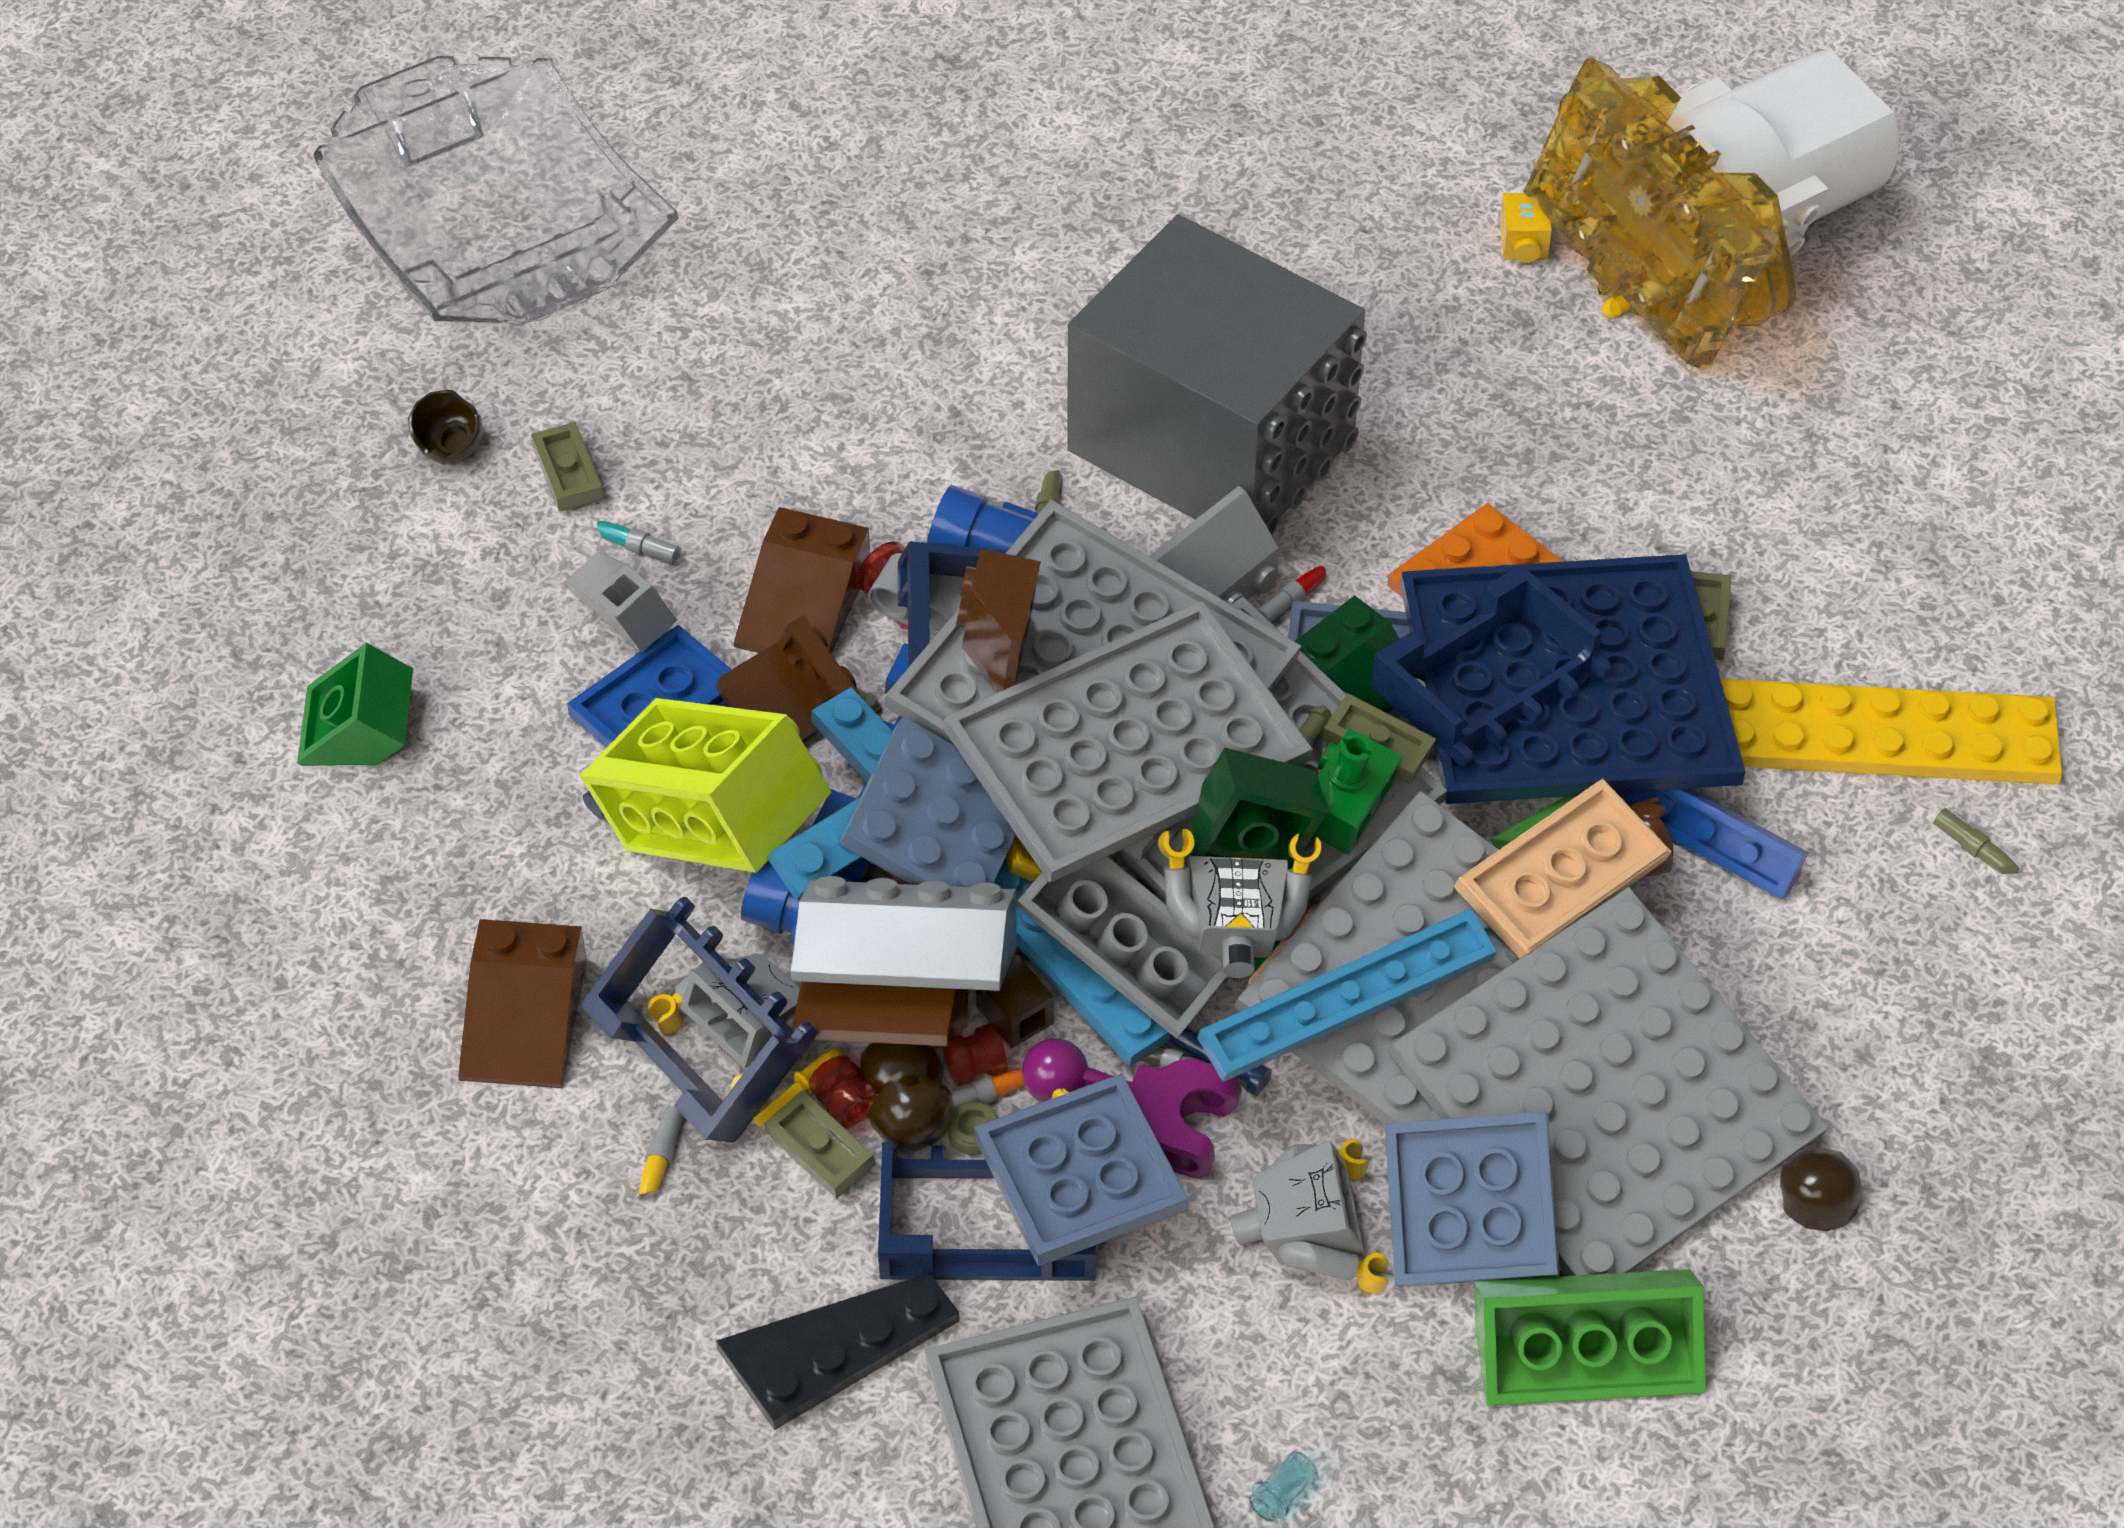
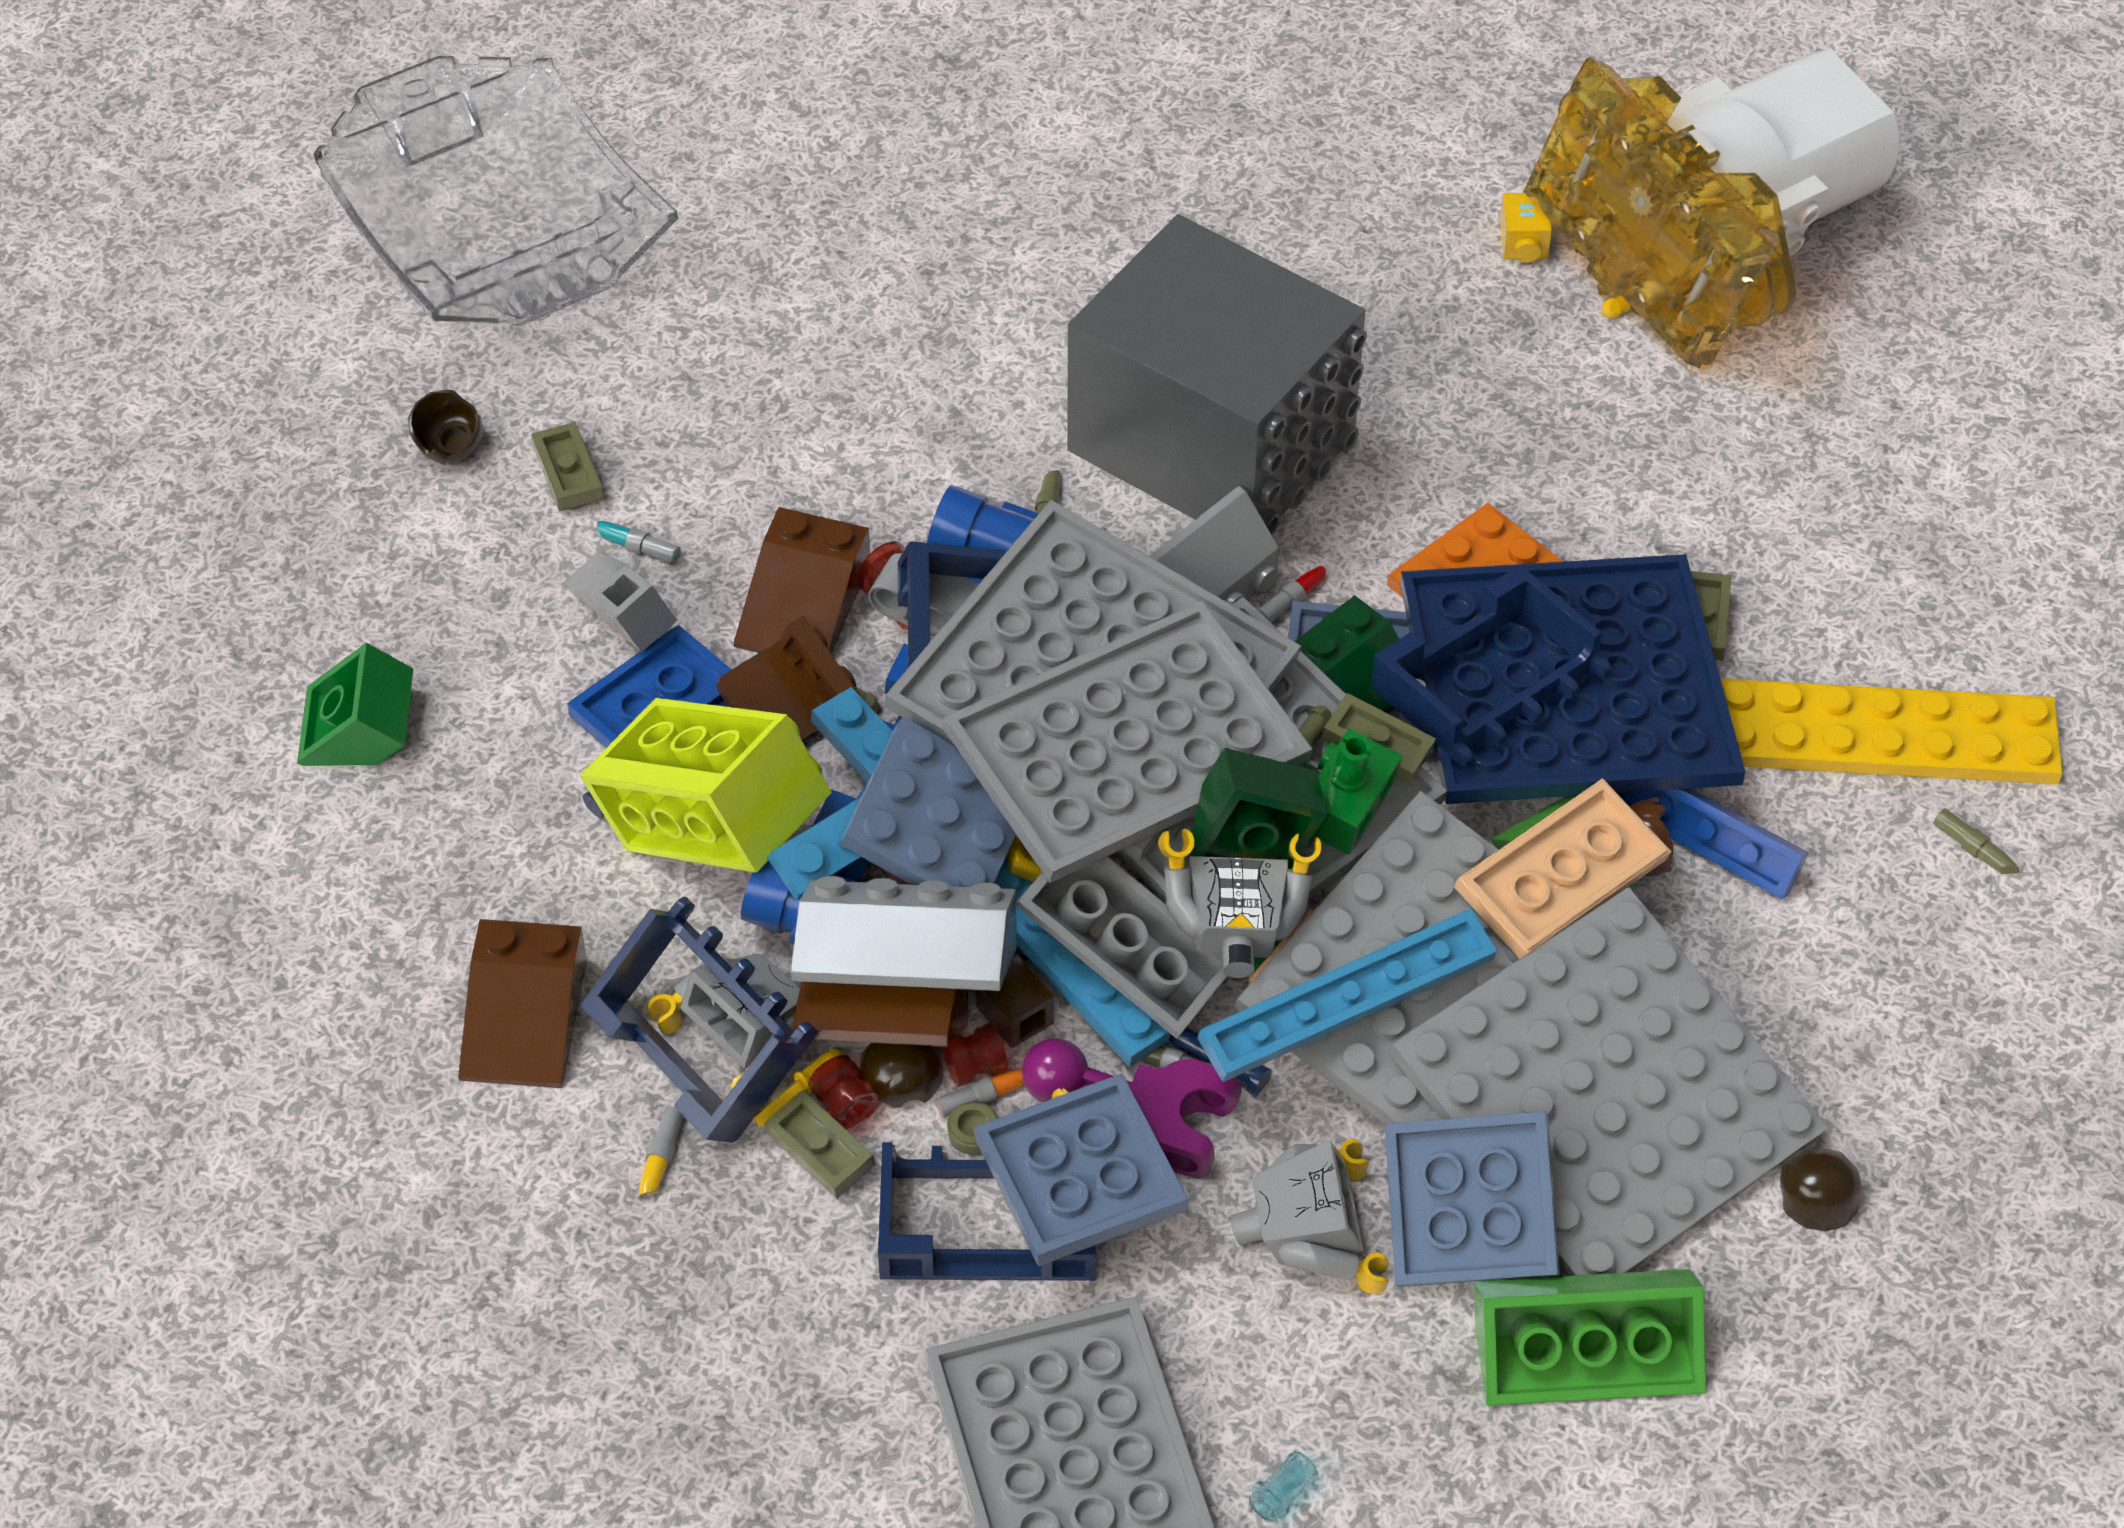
(825, 1350): black wing -> none
(912, 1114): dark brown hair -> none
(997, 614): reddish brown slope -> none

